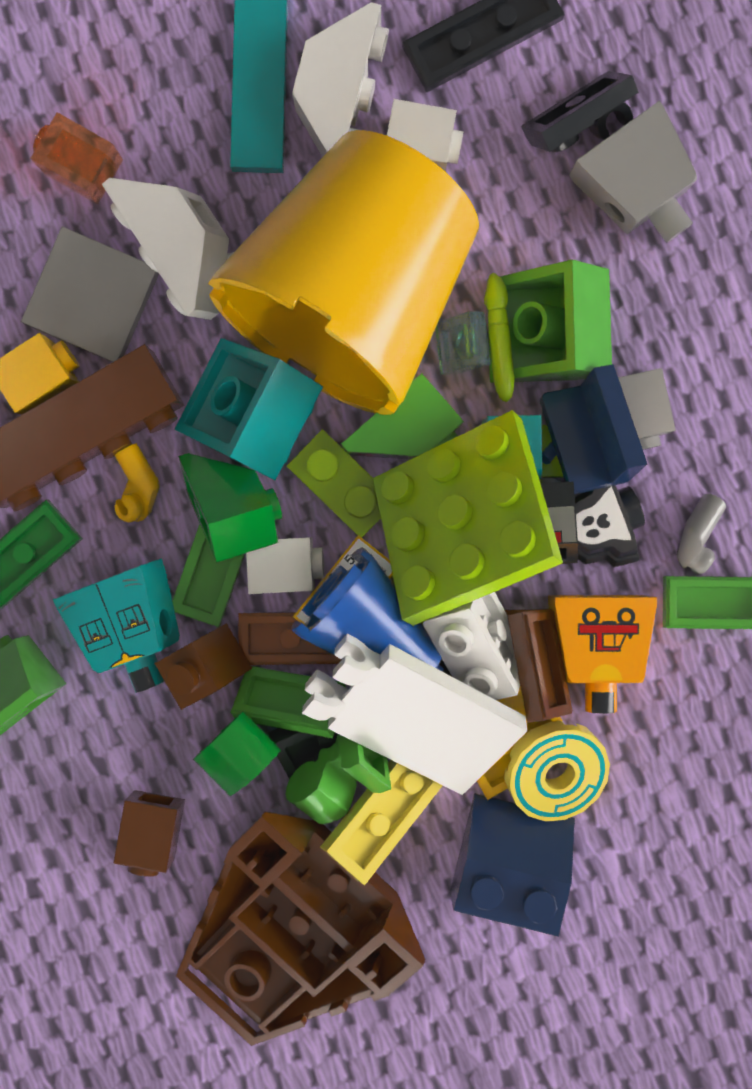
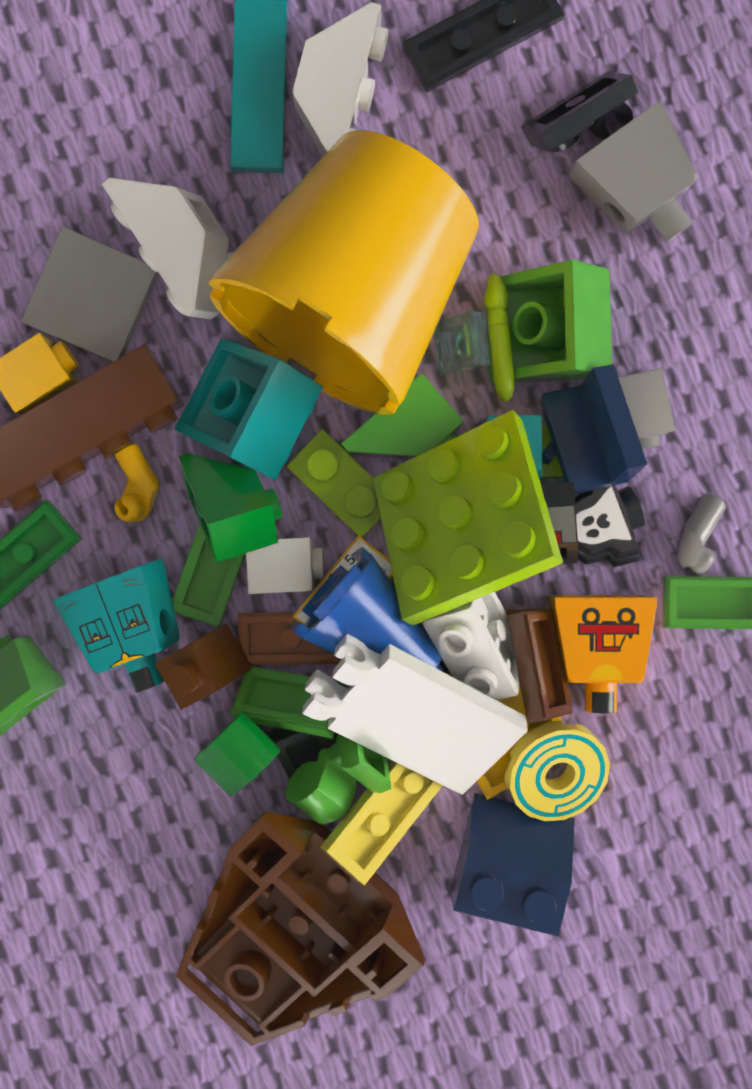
(75, 157): clear orange brick -> none
(148, 833): reddish brown brick -> none
(426, 130): white brick -> none

